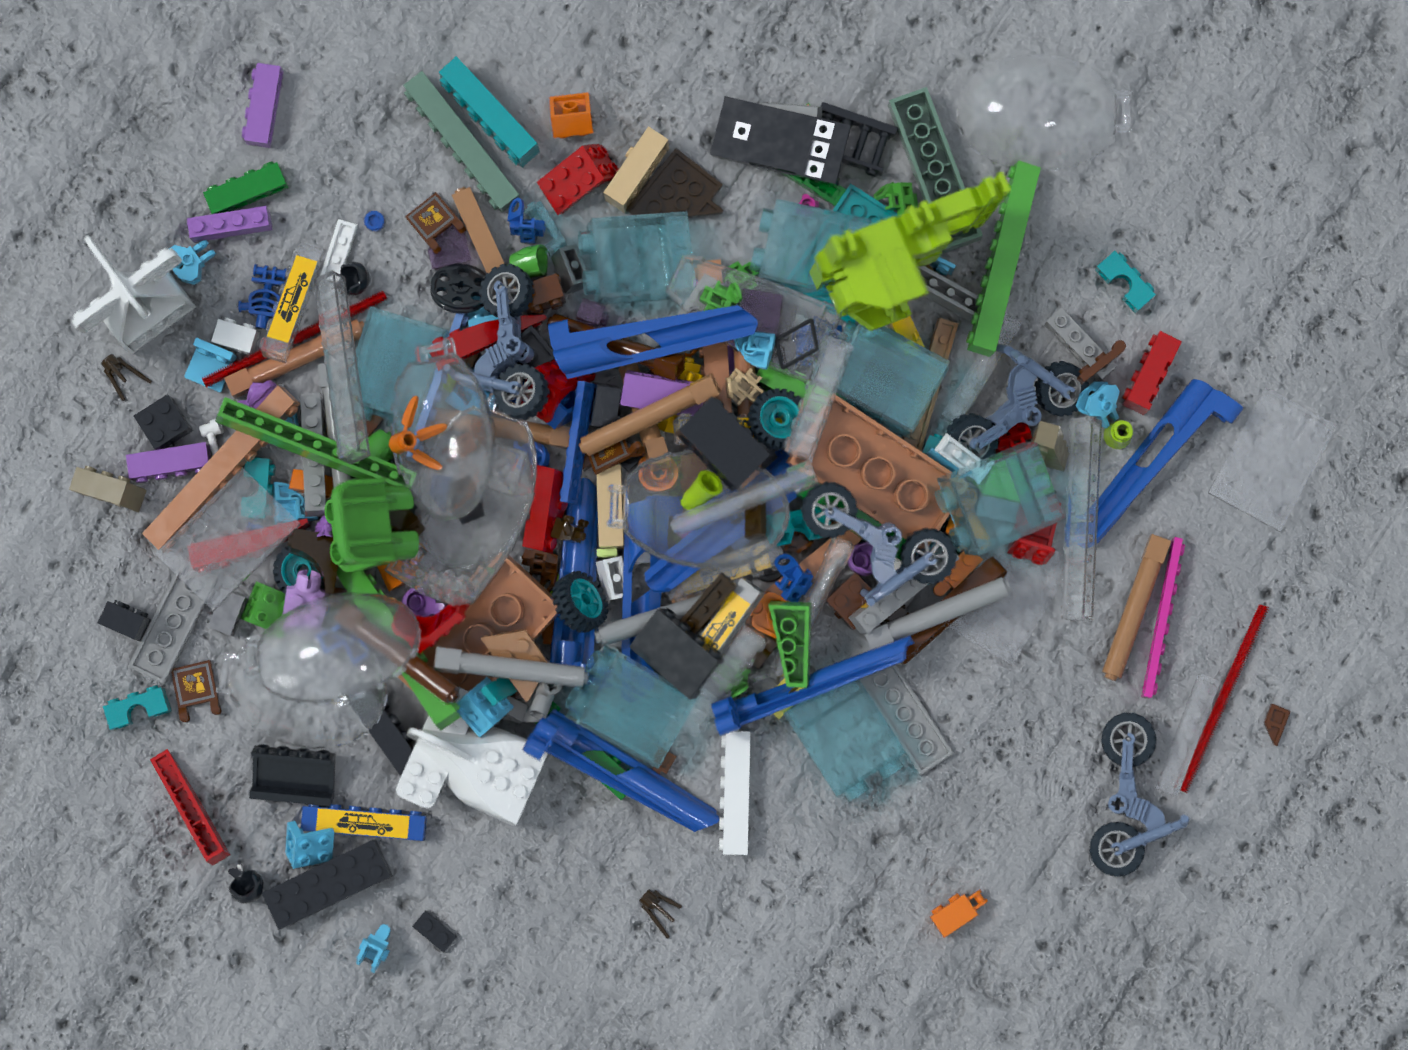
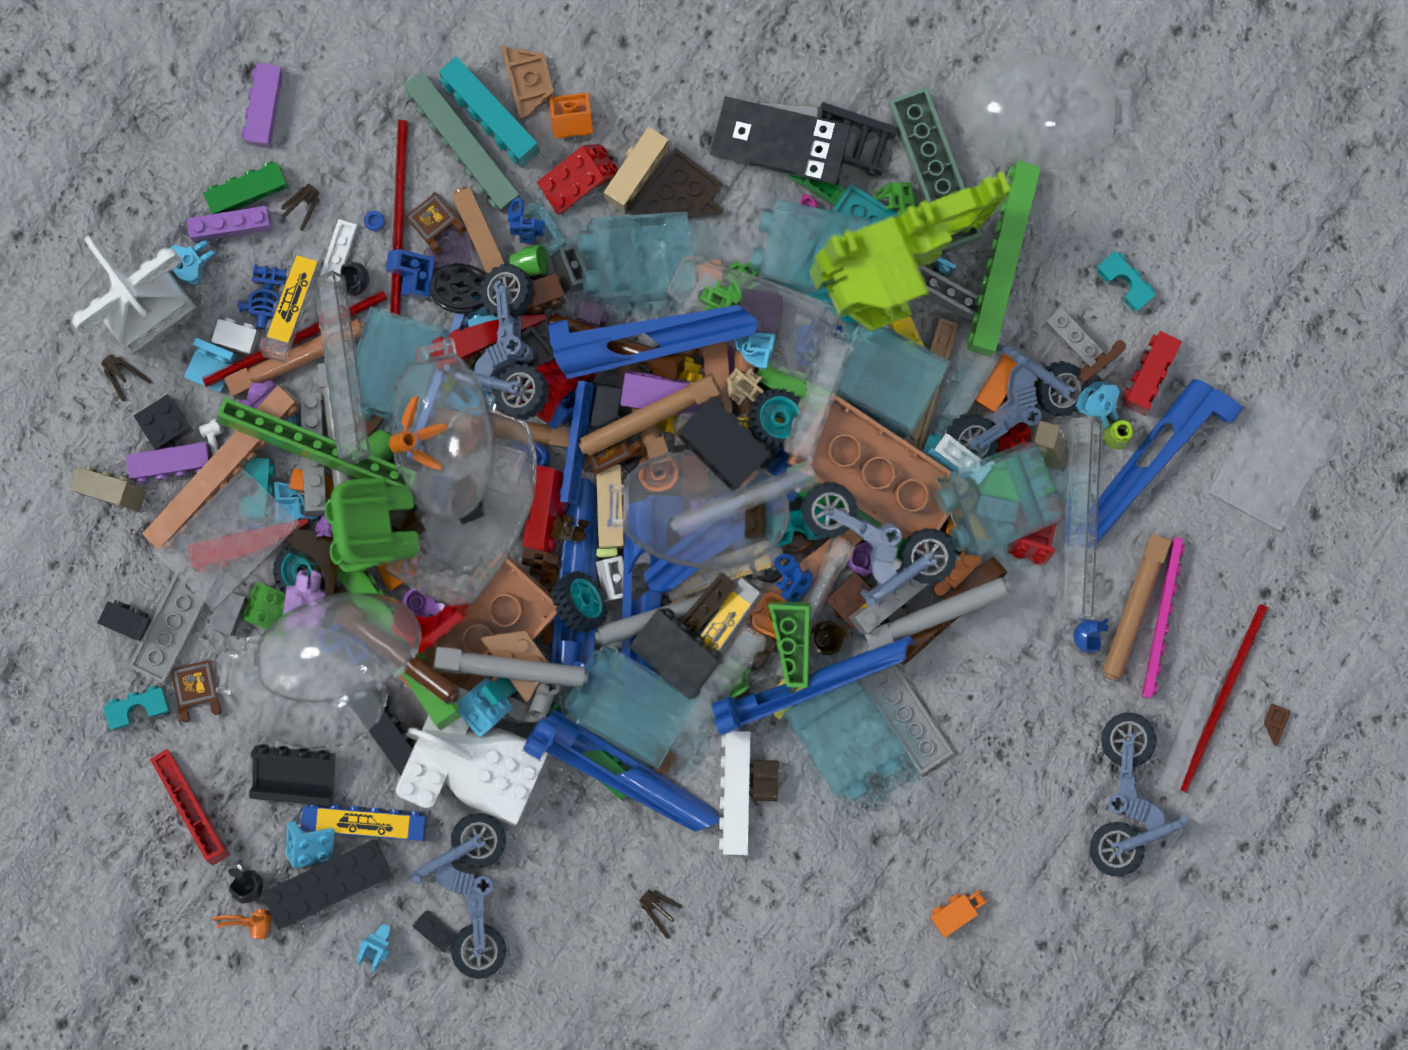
(258, 926): none -> orange plant
(306, 194): none -> dark brown plant
(398, 210): none -> red axle
(416, 272): none -> blue brick
(466, 884): none -> piece
(528, 79): none -> medium nougat wing
(702, 490): lime plant -> none
(764, 780): none -> dark brown brick
(811, 321): black piece -> none
(828, 637): none -> dark brown hat
(994, 389): none -> orange brick
(1087, 635): none -> blue hat

